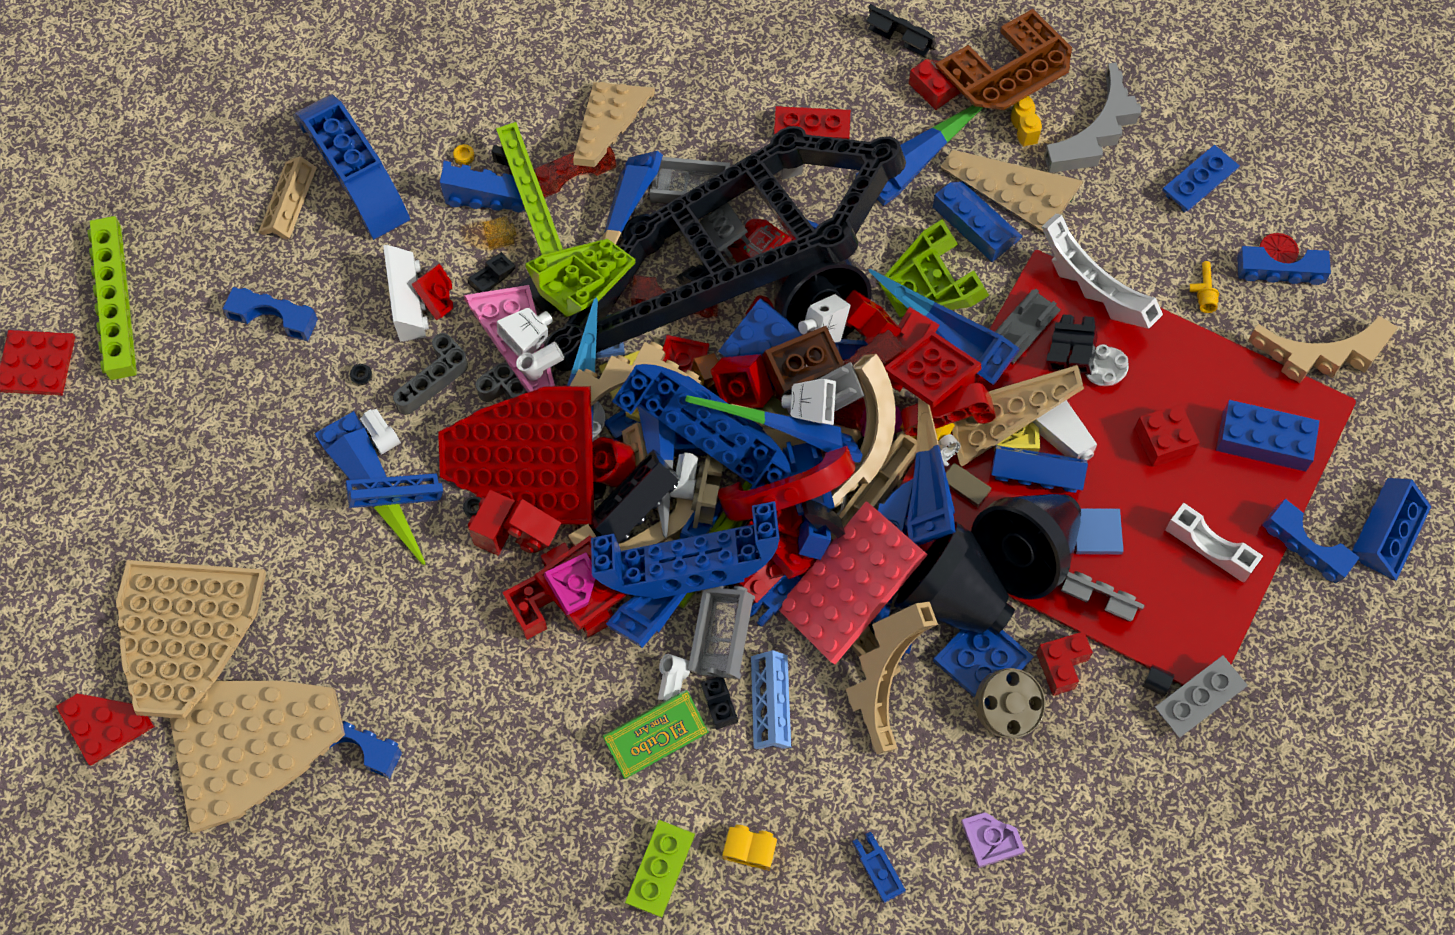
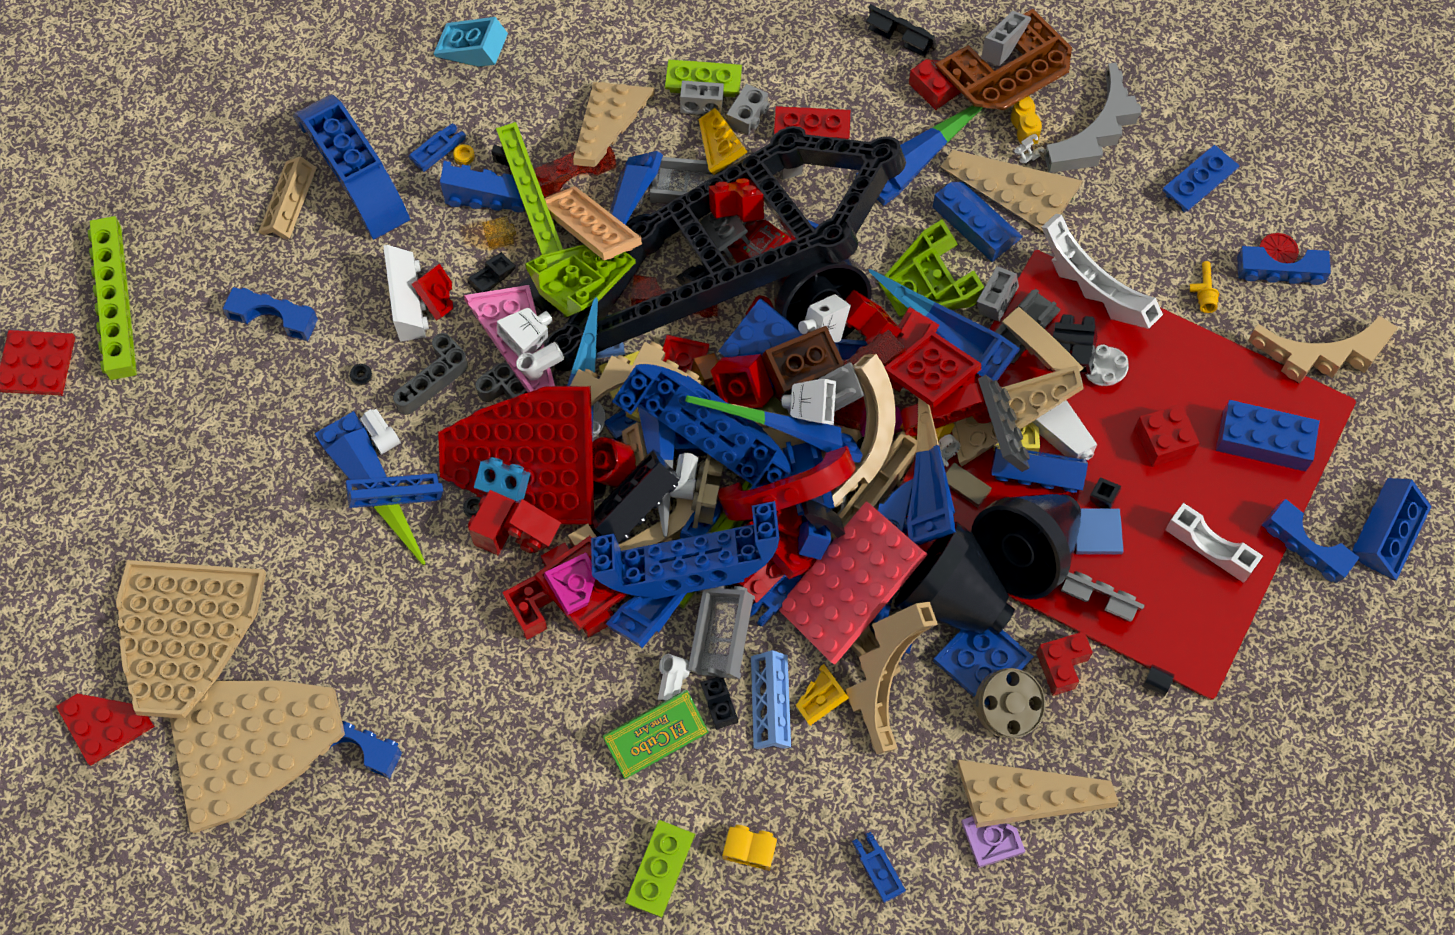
(436, 147): none -> blue hinge
(472, 41): none -> medium azure slope
(502, 478): none -> dark azure brick
(591, 223): none -> light nougat plate
(701, 97): none -> light grey brick
(703, 72): none -> lime brick
(719, 141): none -> yellow wing
(738, 199): none -> red brick
(745, 108): none -> light grey brick
(821, 697): none -> yellow wing
(998, 293): none -> light grey brick
(1004, 37): none -> light grey slope
(1004, 424): none -> dark grey plate
(1017, 794): none -> tan wing
(1026, 144): none -> white piece
(1039, 341): none -> tan slope
(1105, 493): none -> black brick
(1201, 696): light grey brick -> none

